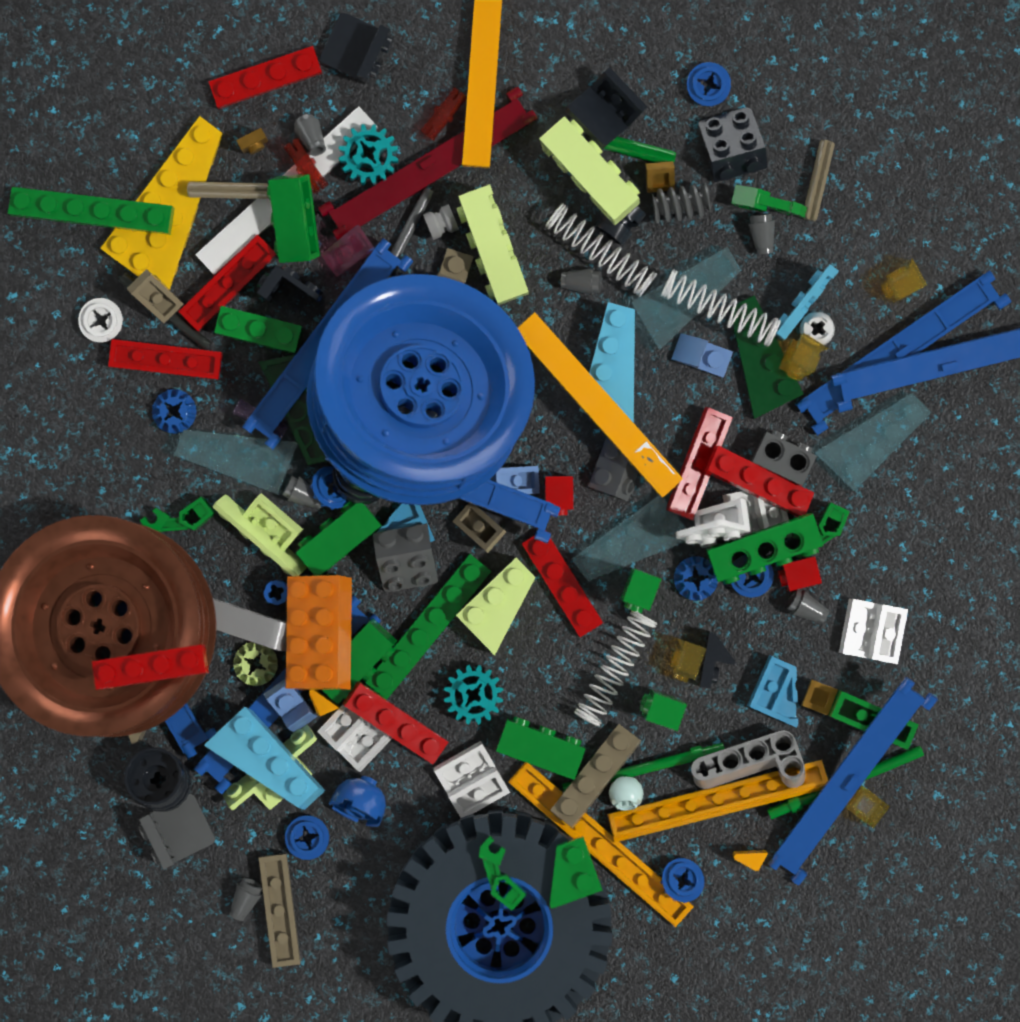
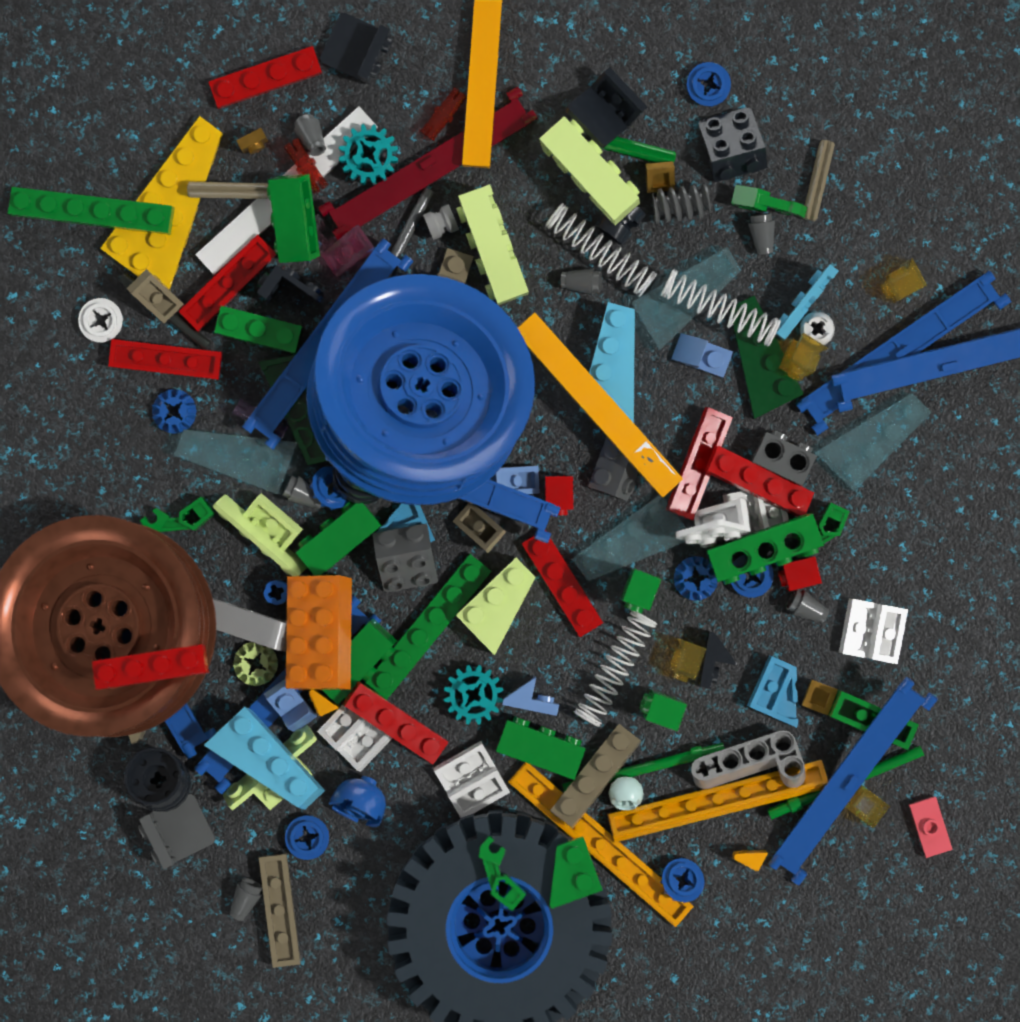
(523, 699): none -> medium blue slope
(930, 826): none -> coral plate

